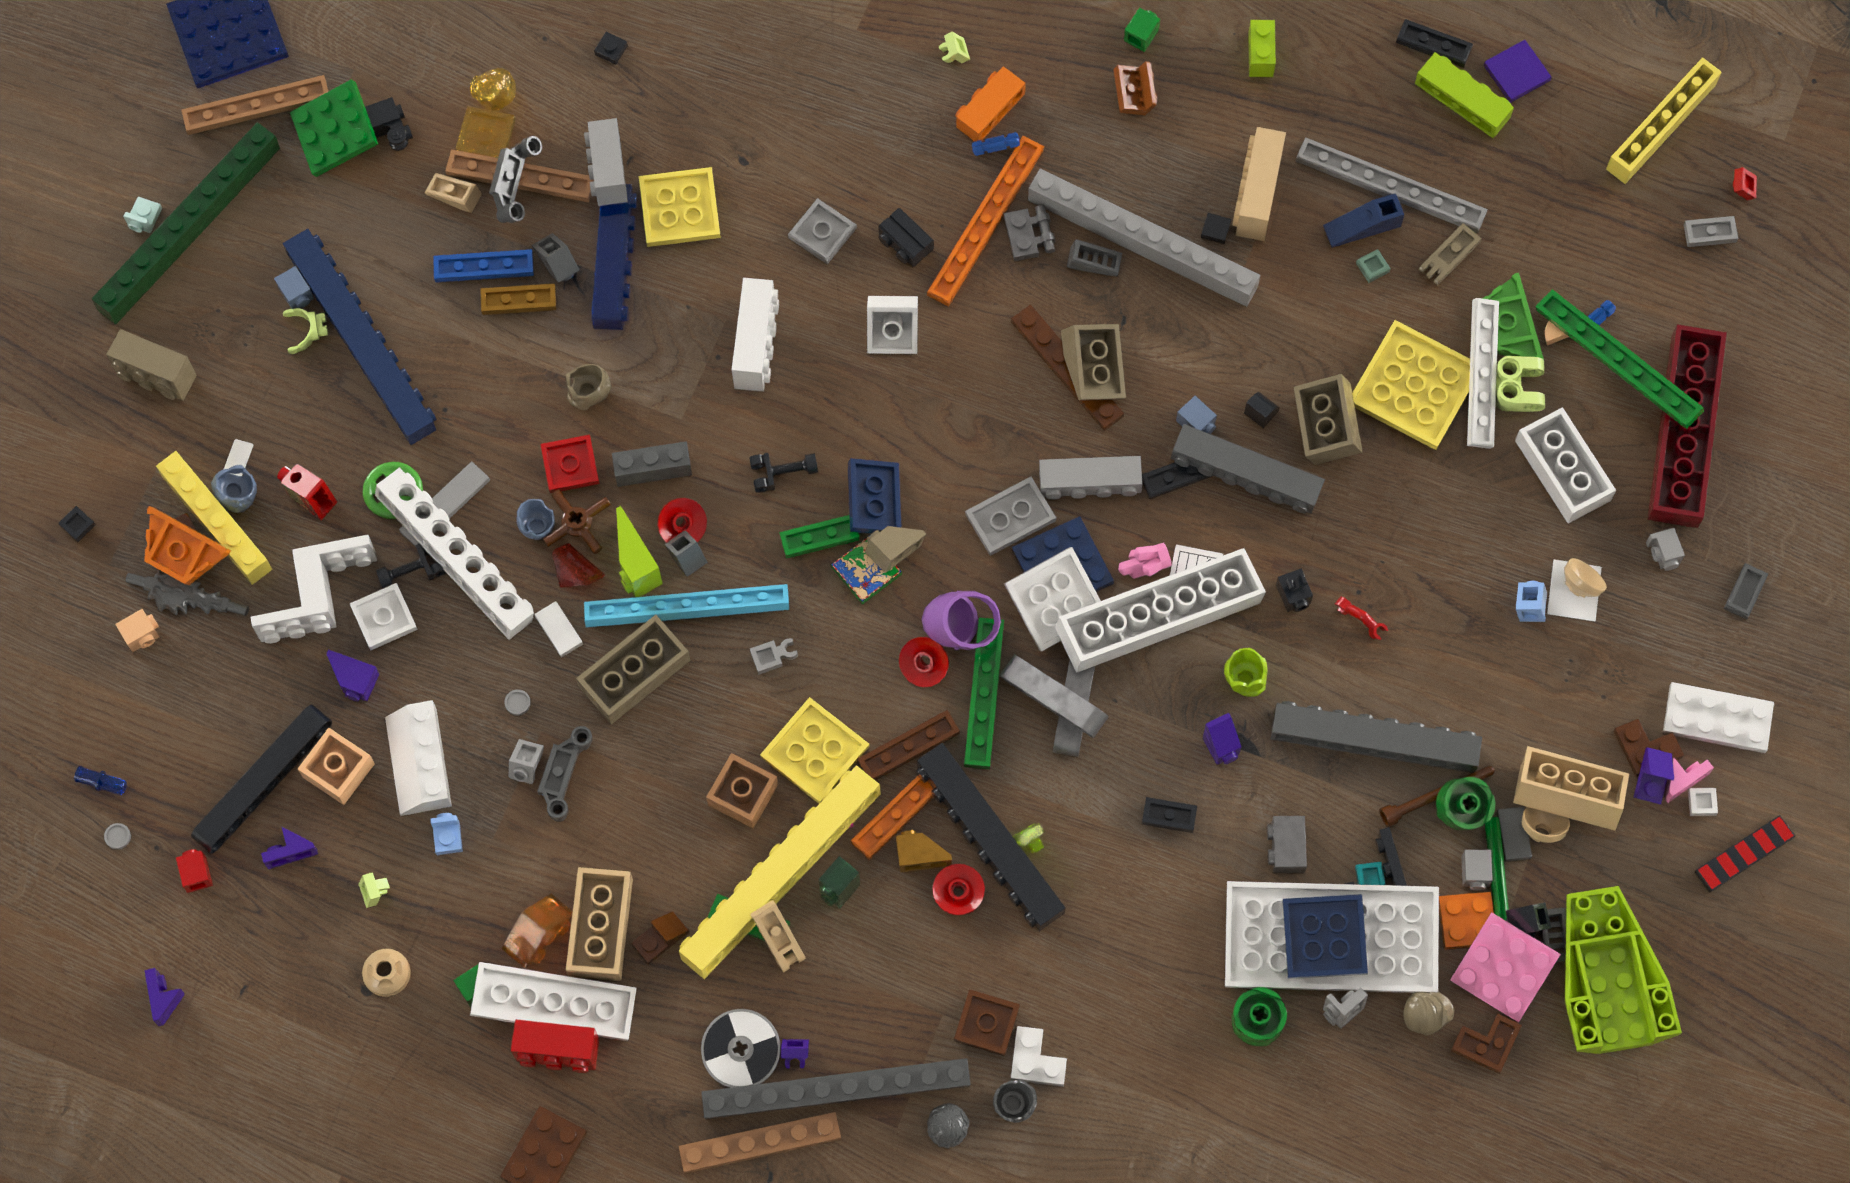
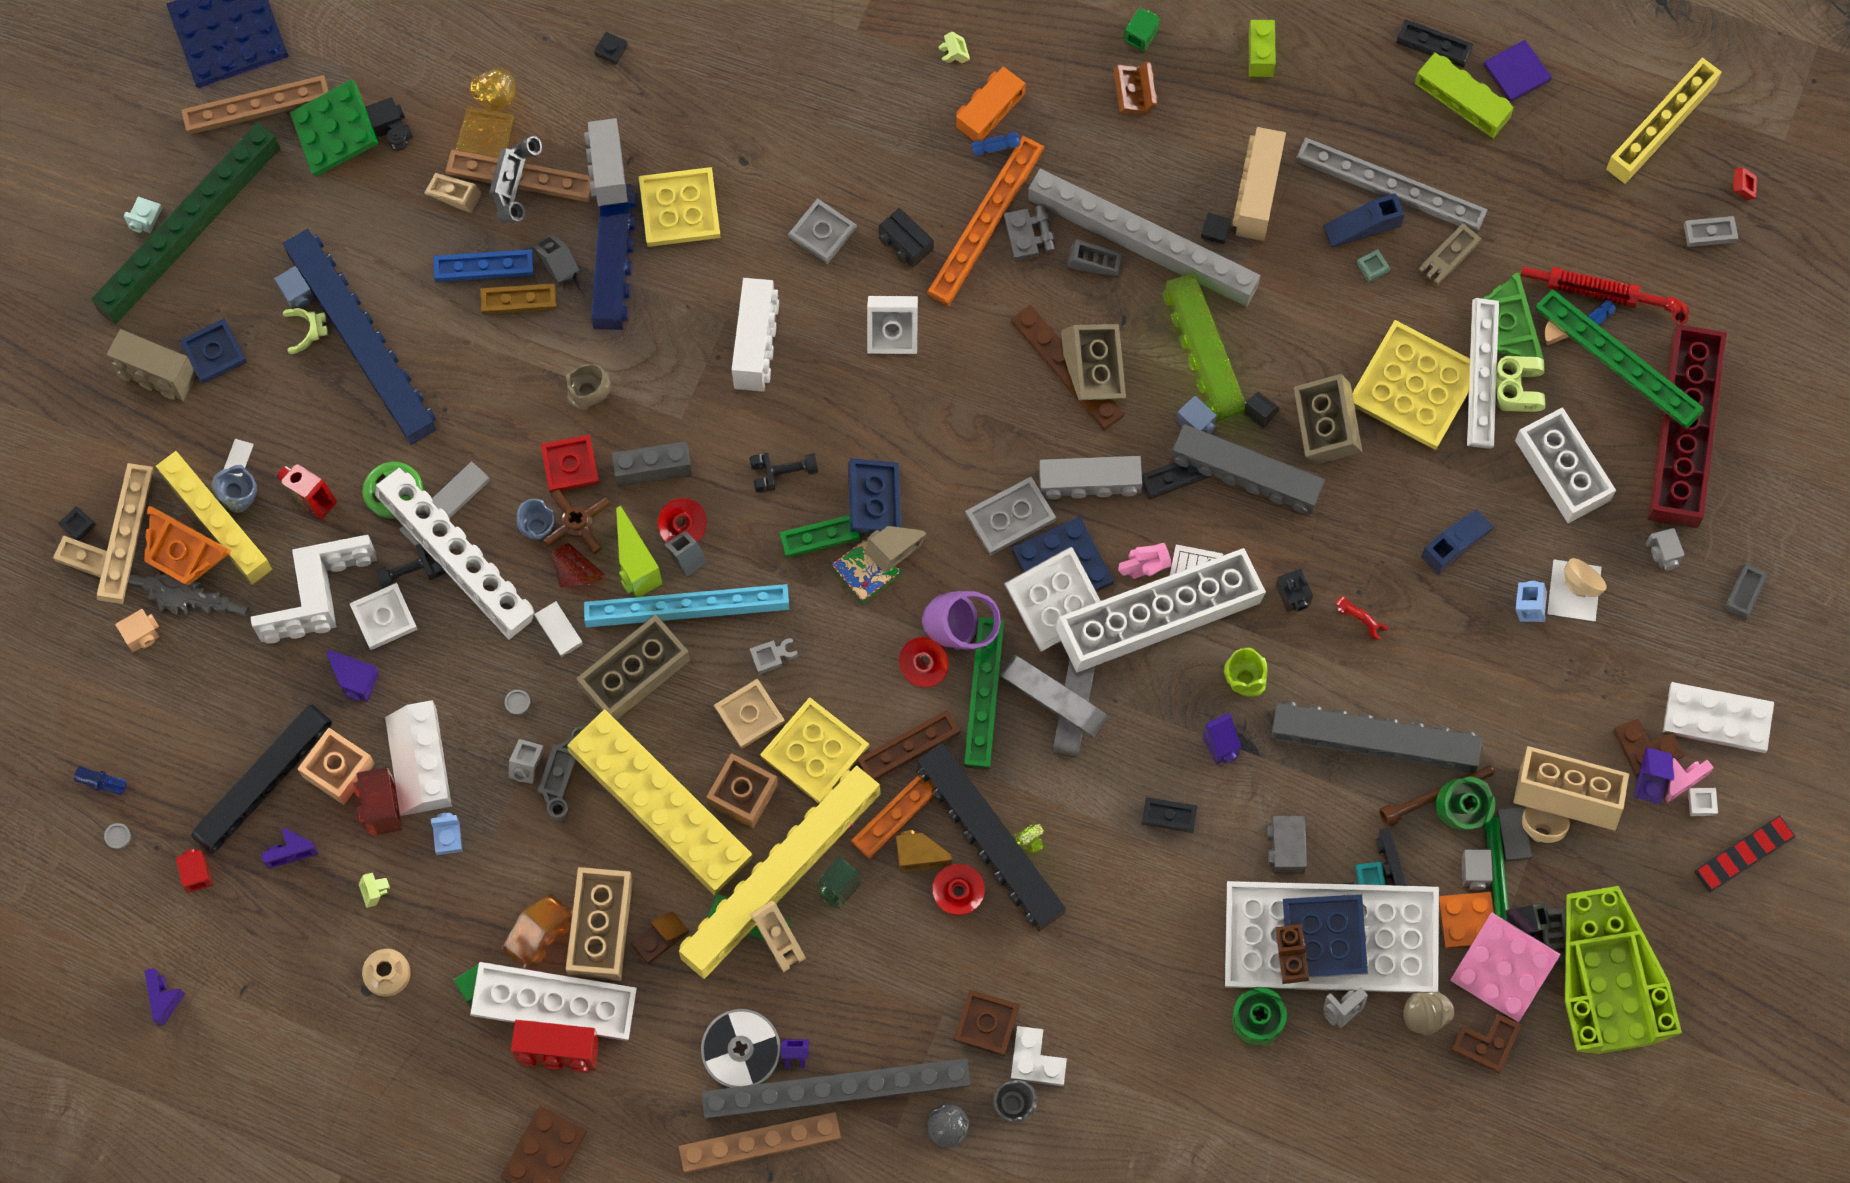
(80, 556): none -> tan plate
(125, 533): none -> tan plate
(213, 351): none -> dark blue plate
(378, 801): none -> clear red brick
(659, 802): none -> light yellow brick
(749, 714): none -> tan plate
(1204, 346): none -> clear neon green brick
(1292, 954): none -> reddish brown slope
(1456, 541): none -> dark blue slope
(1604, 289): none -> red piece

